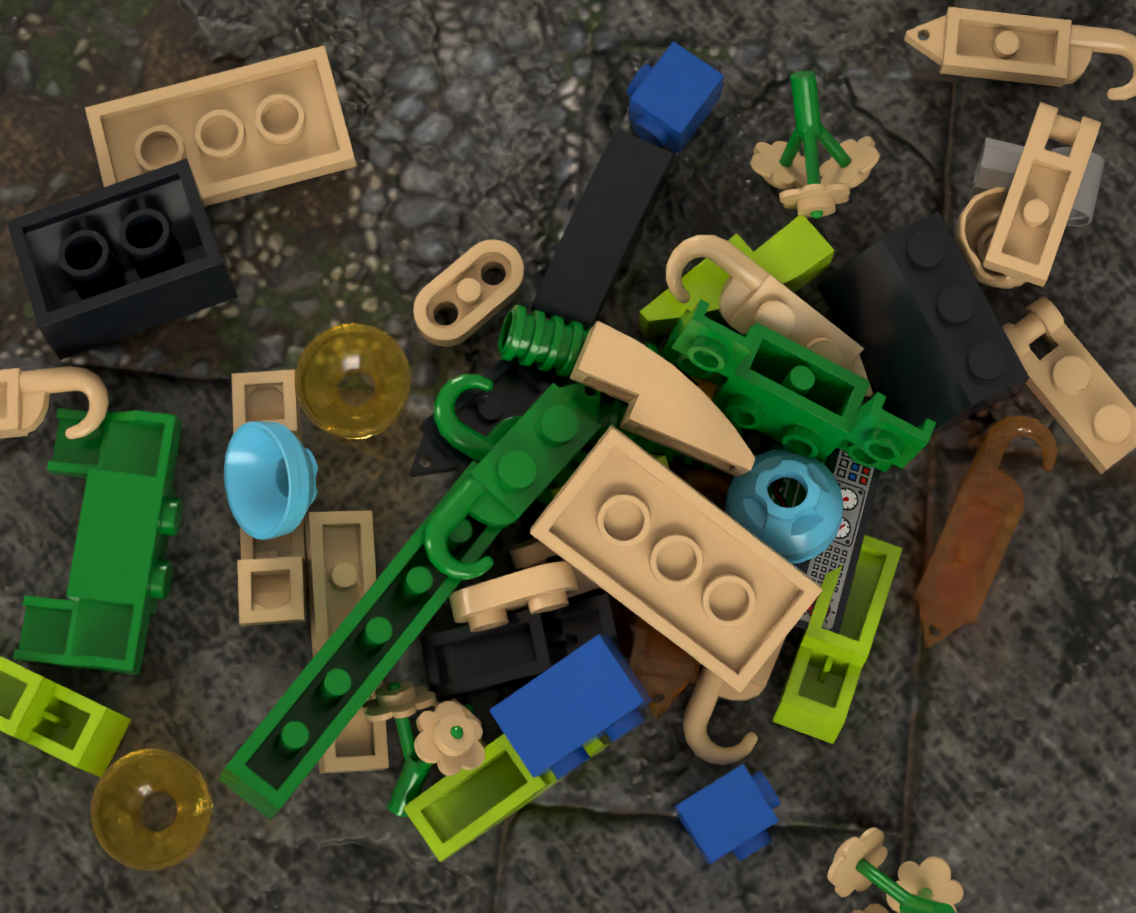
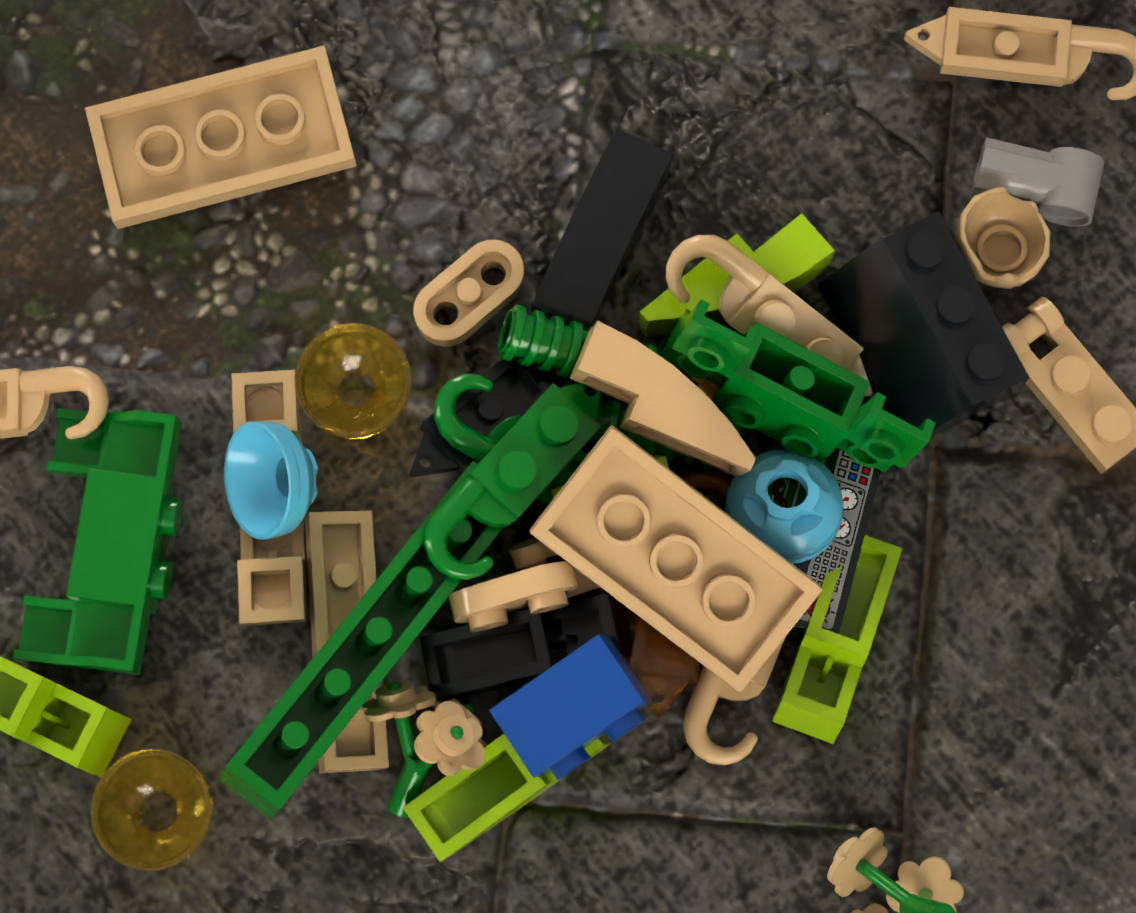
(121, 260): black slope -> none
(673, 98): blue brick -> none
(730, 815): blue brick -> none
(786, 169): tan plant -> none
(977, 531): clear orange plate -> none
(1041, 196): tan plate -> none

